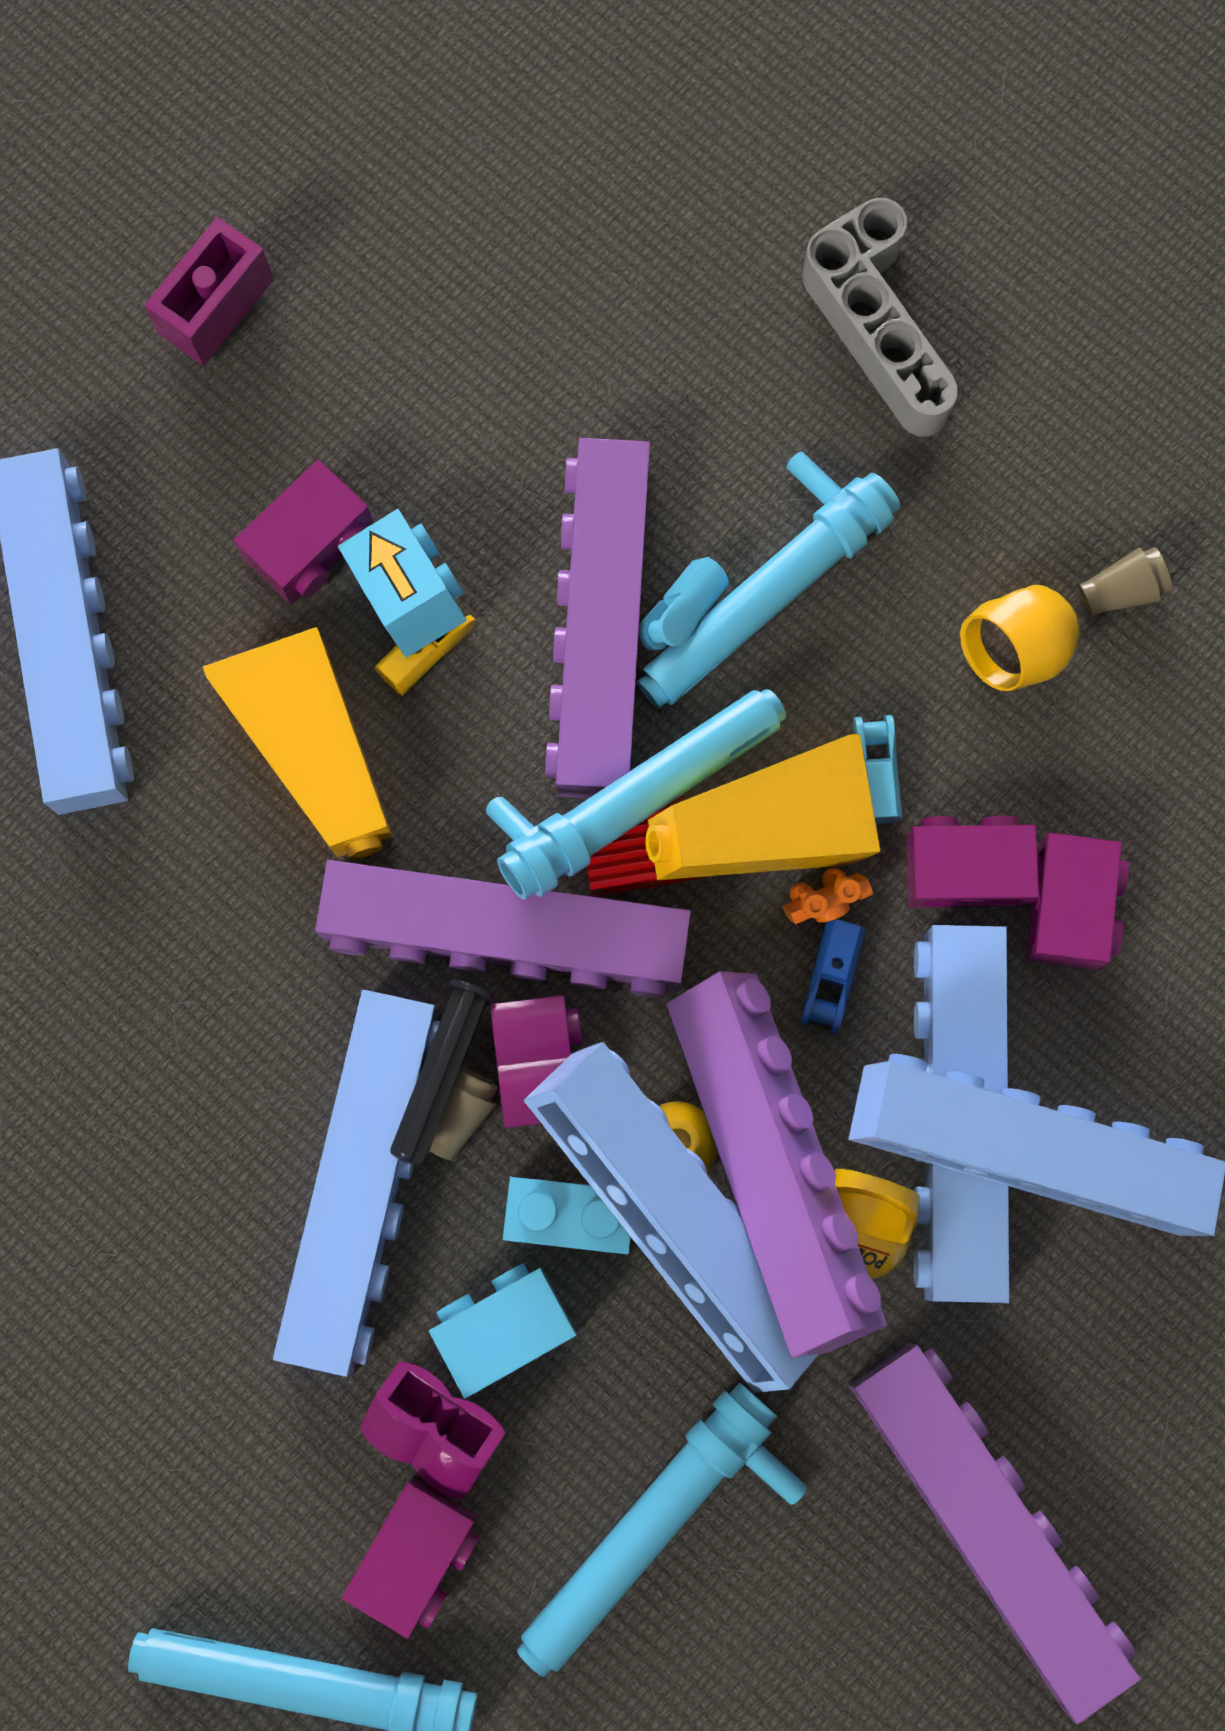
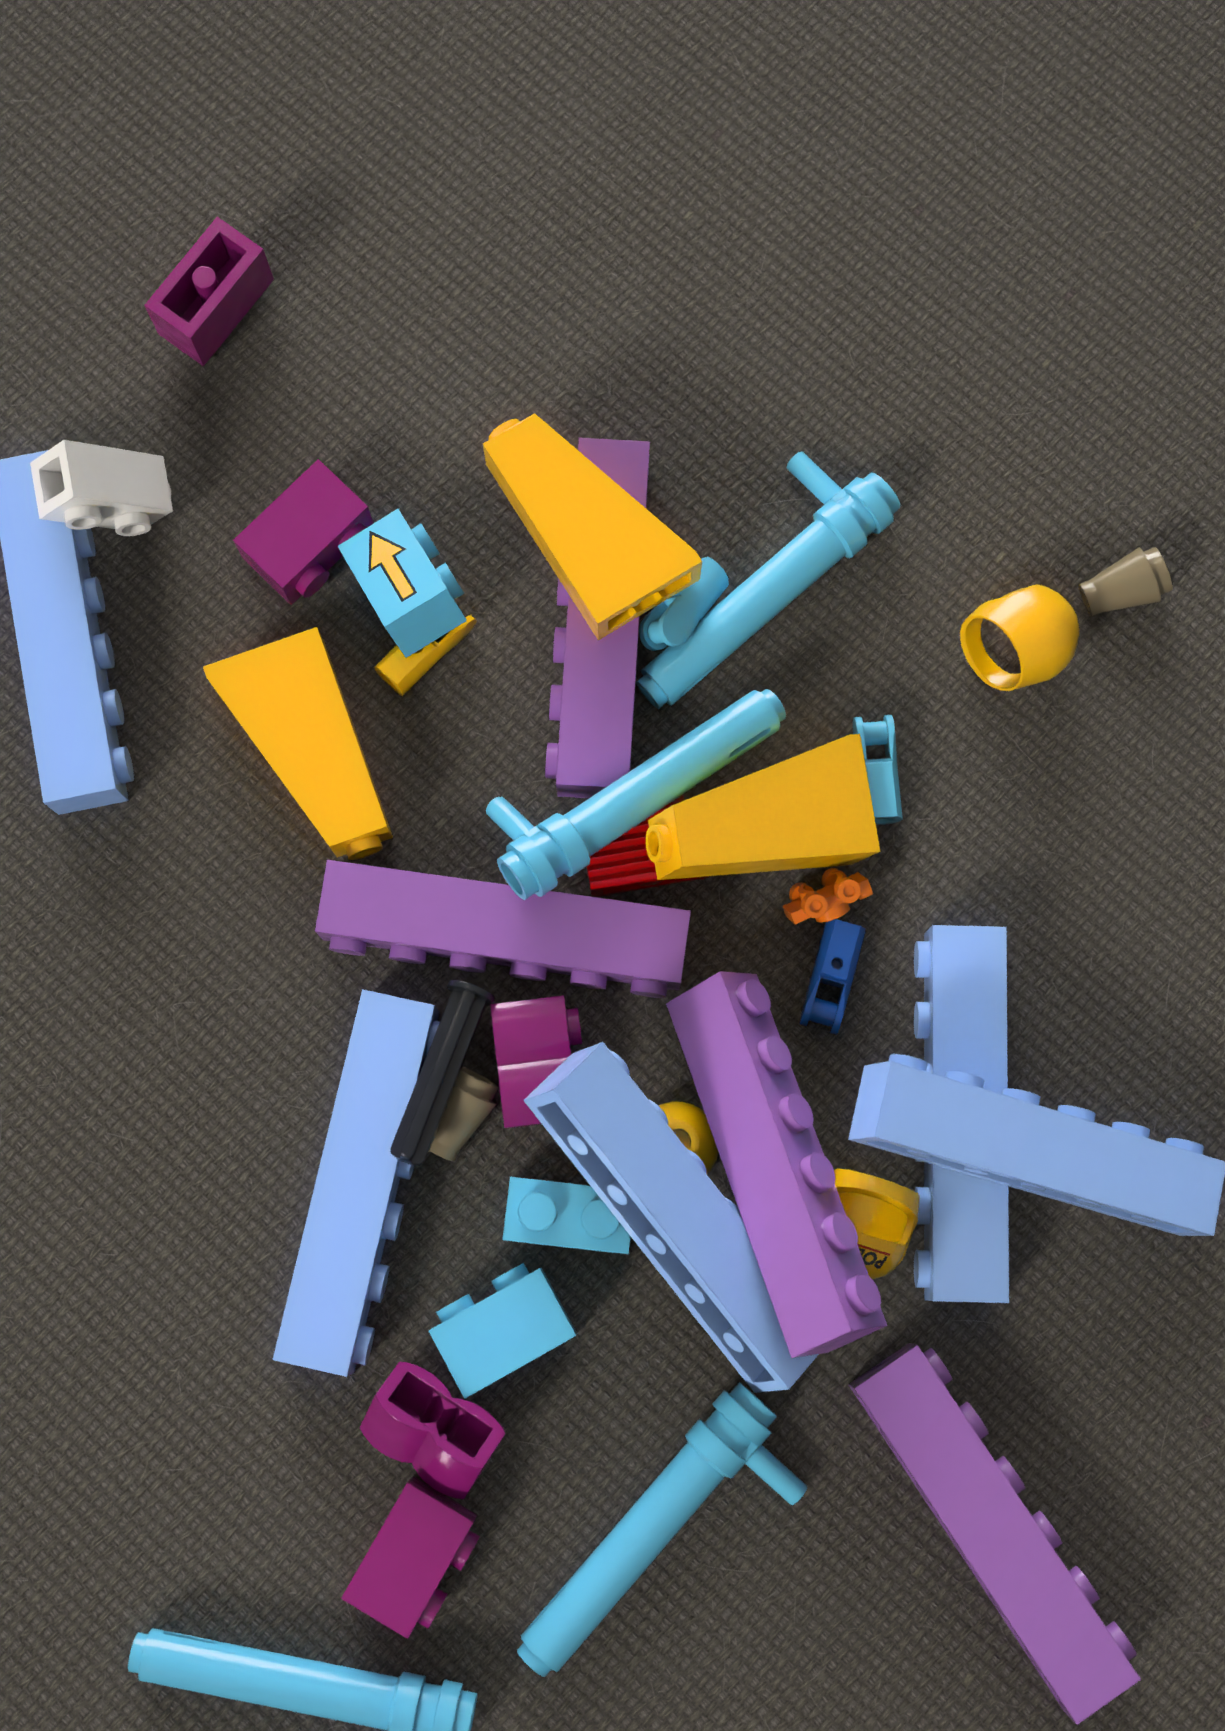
(101, 487): none -> white brick
(590, 530): none -> yellow slope
(890, 325): light grey beam -> none
(971, 864): magenta brick -> none
(1077, 902): magenta brick -> none

